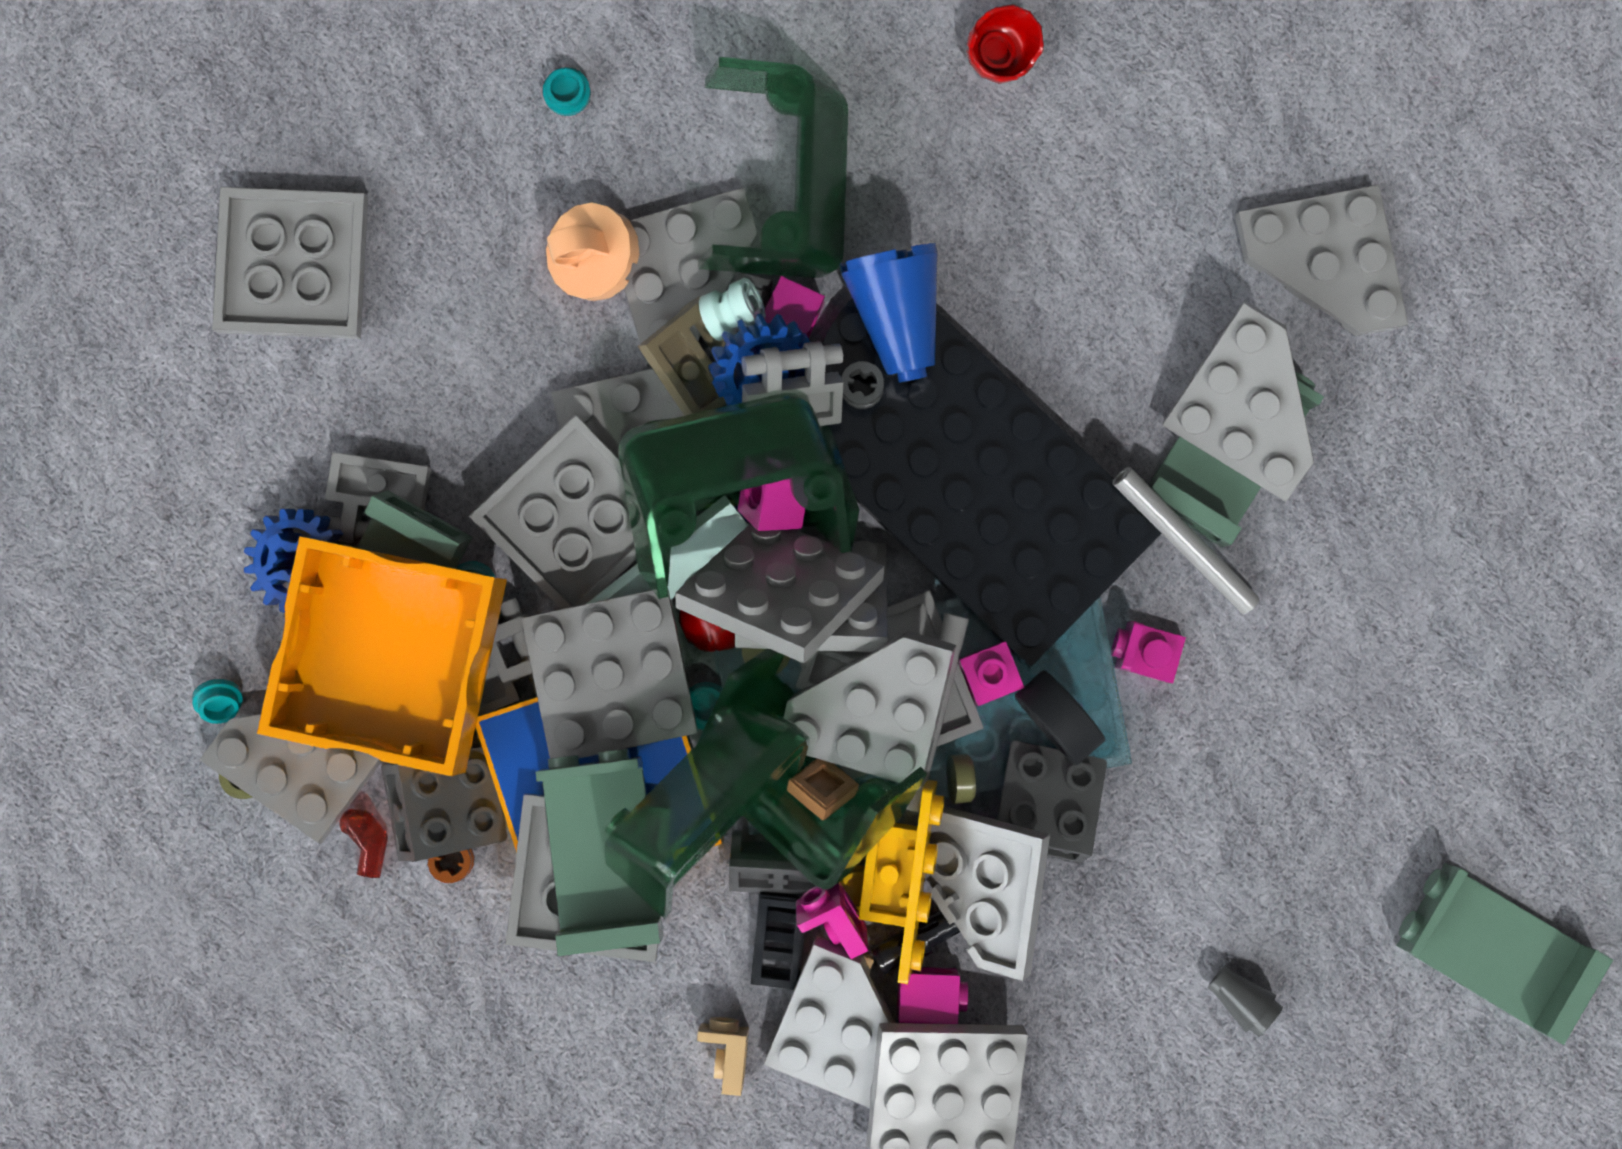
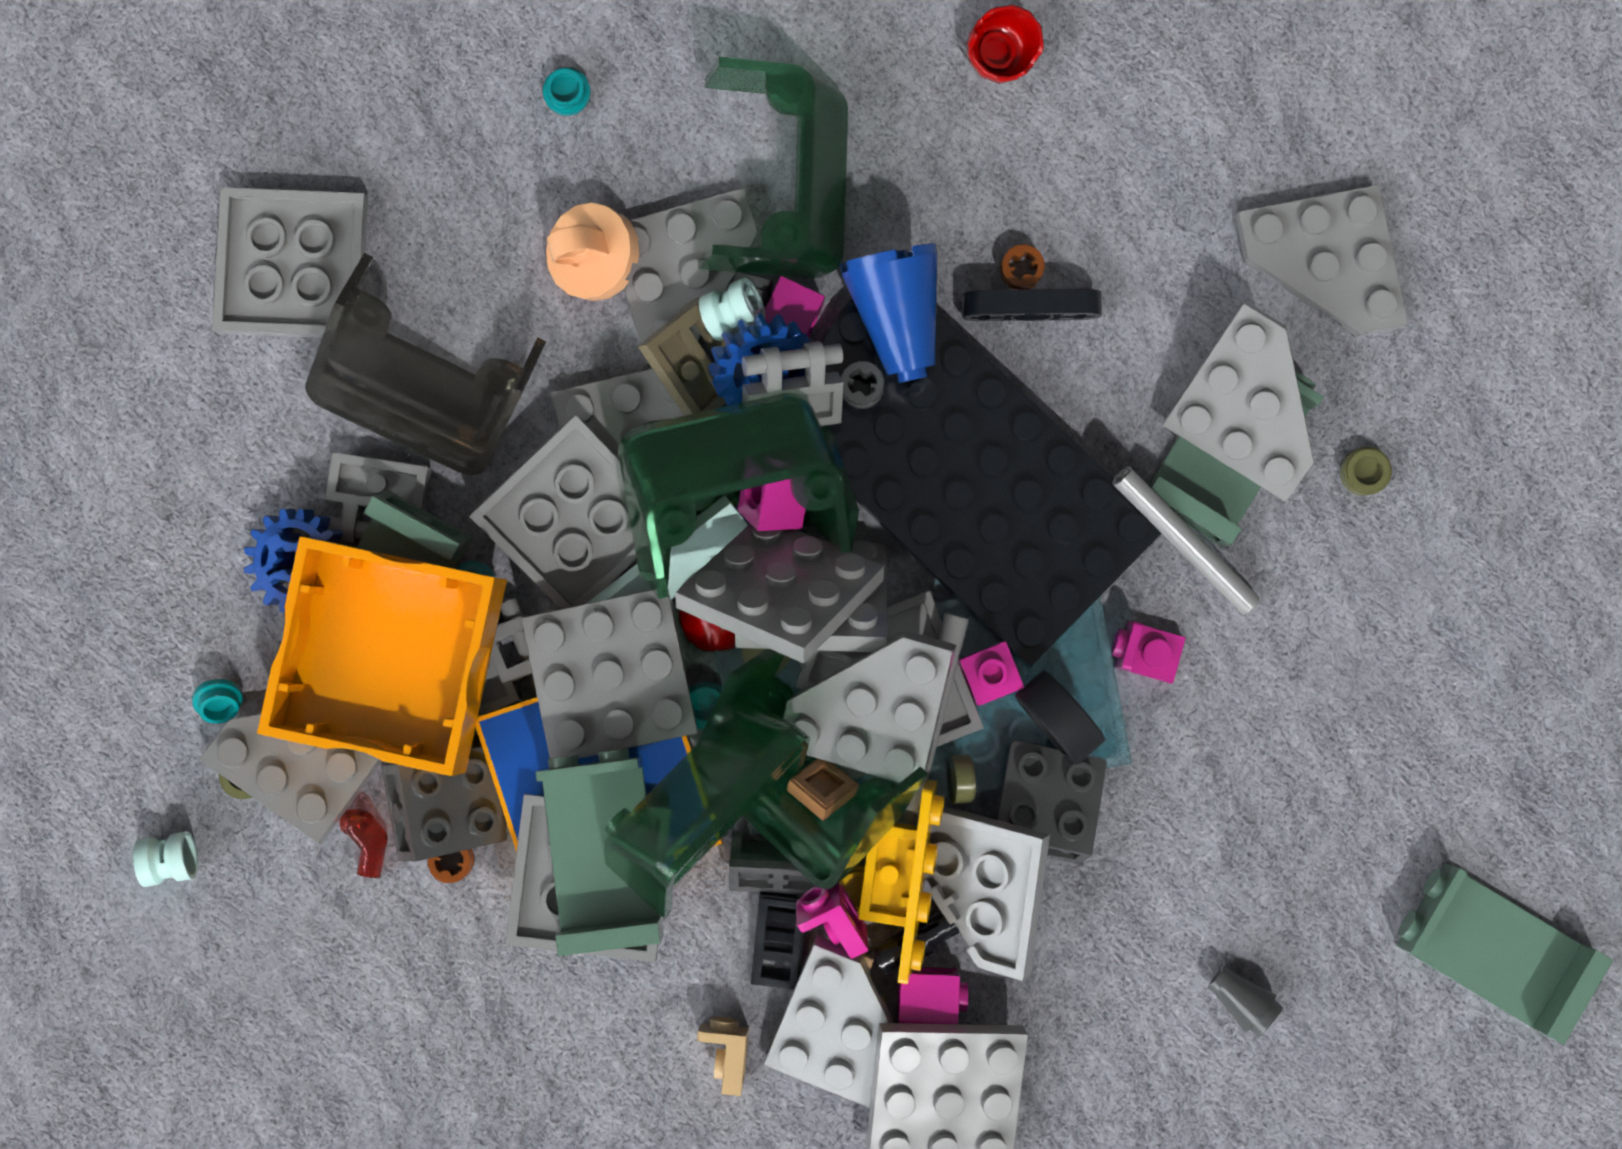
(165, 859): none -> light aqua wheel
(408, 391): none -> clear smoke windscreen
(1016, 254): none -> dark orange bush
(1032, 305): none -> black beam
(1365, 471): none -> olive tile

